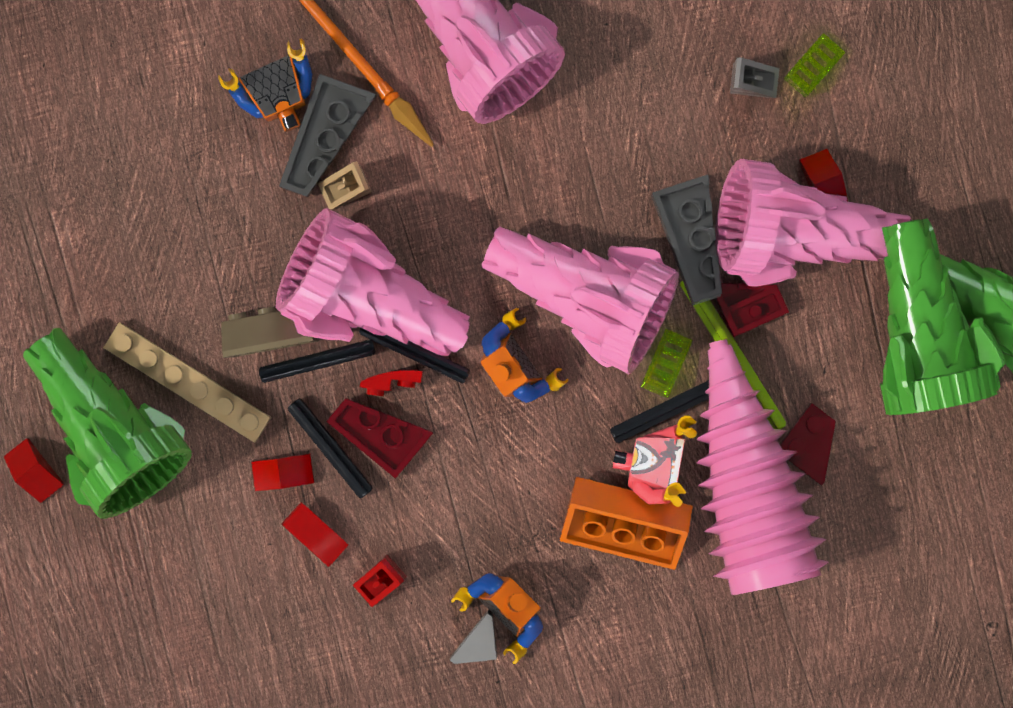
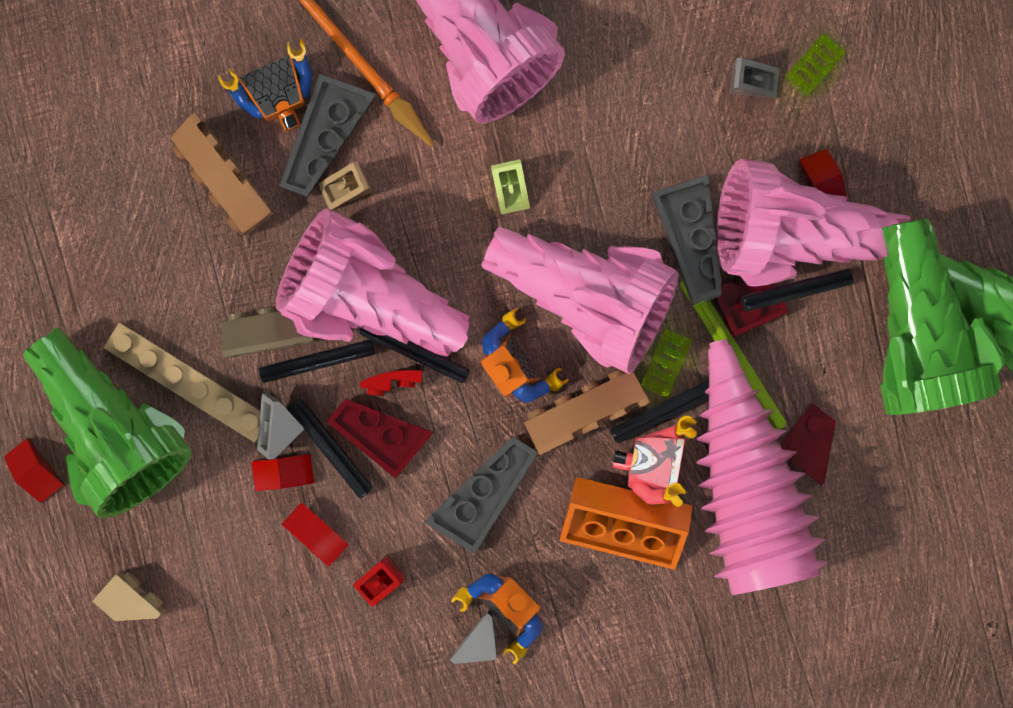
(125, 600): none -> tan slope
(221, 174): none -> medium nougat wedge
(276, 427): none -> light grey slope
(479, 501): none -> dark grey wing
(510, 186): none -> yellowish green slope
(585, 411): none -> medium nougat wedge
(796, 290): none -> black axle

